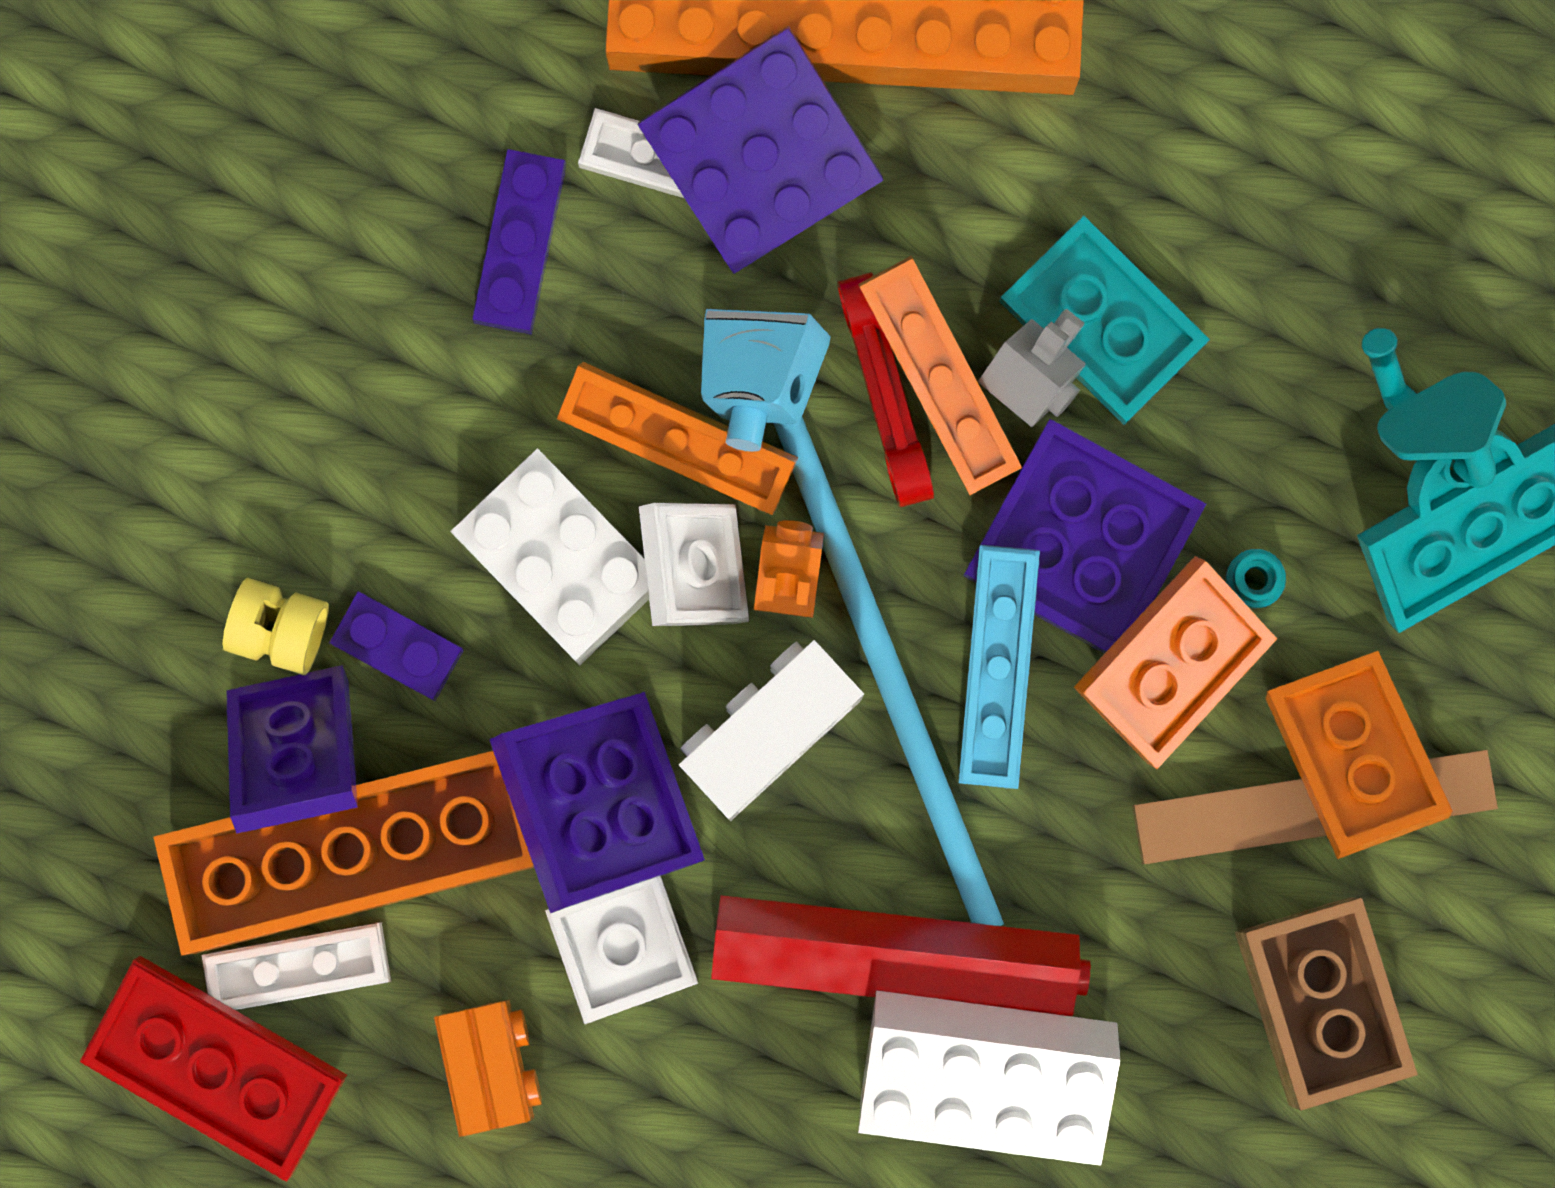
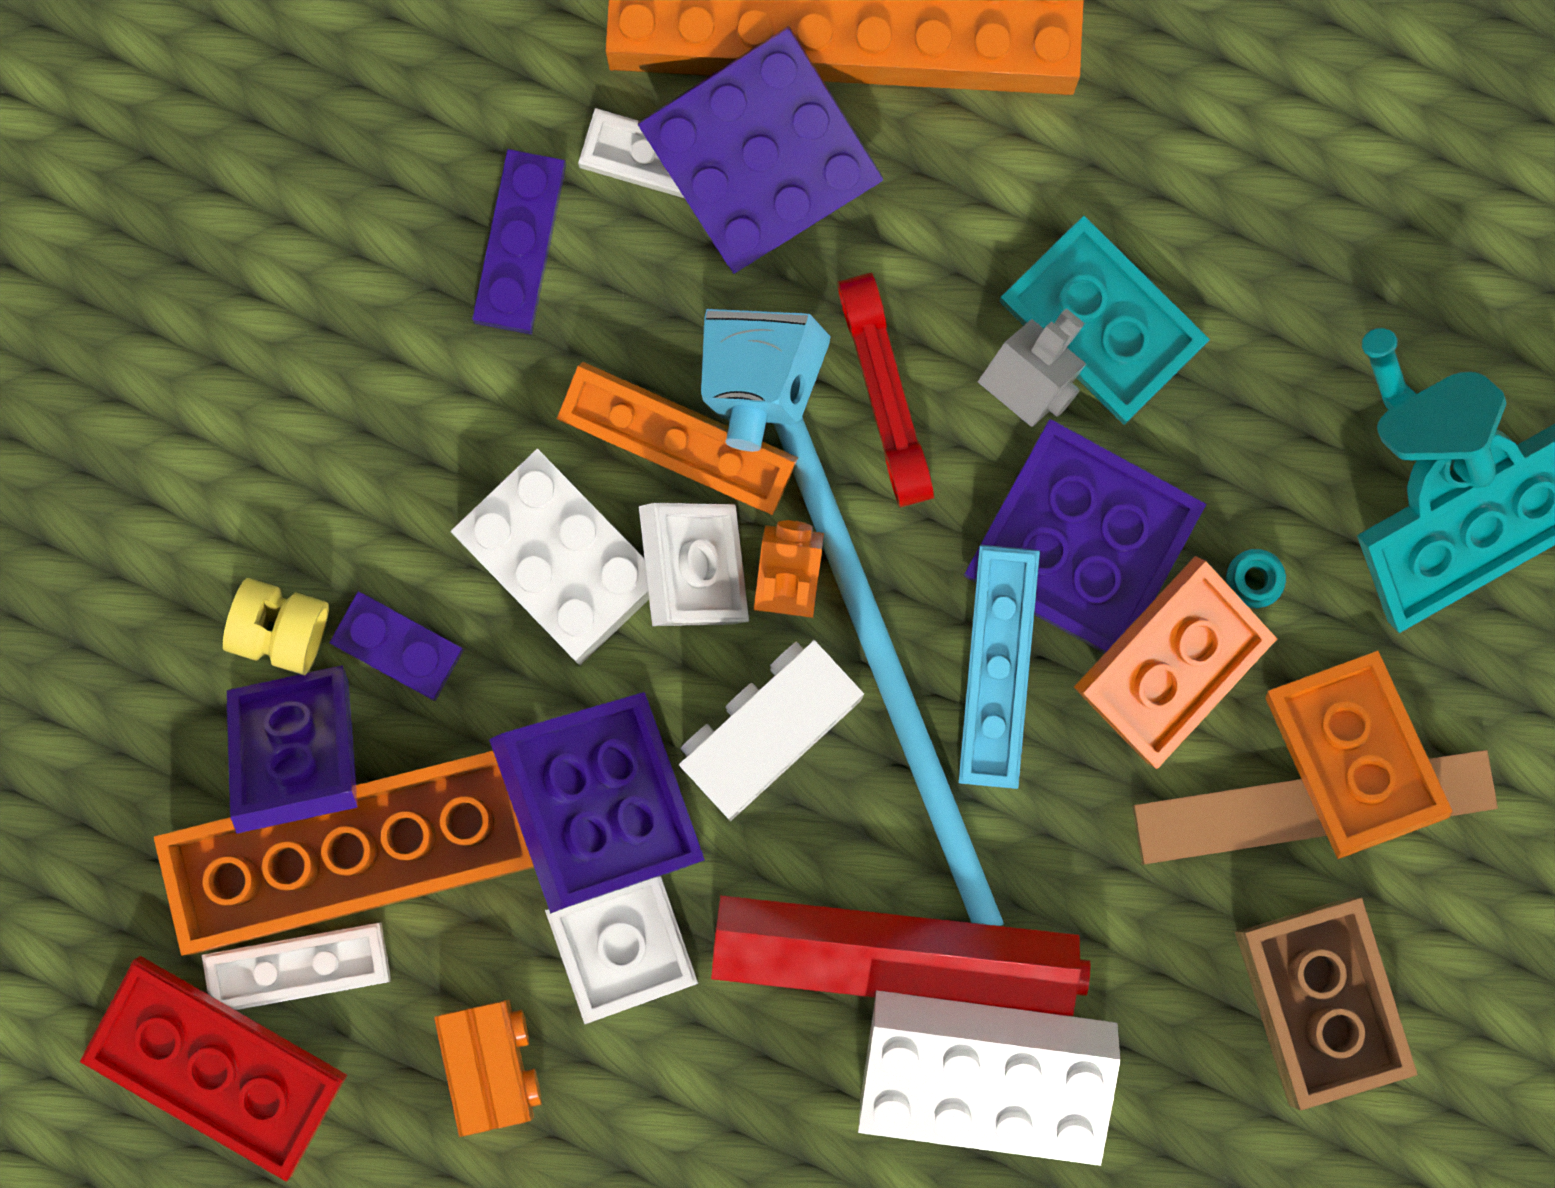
(940, 375): orange plate -> none

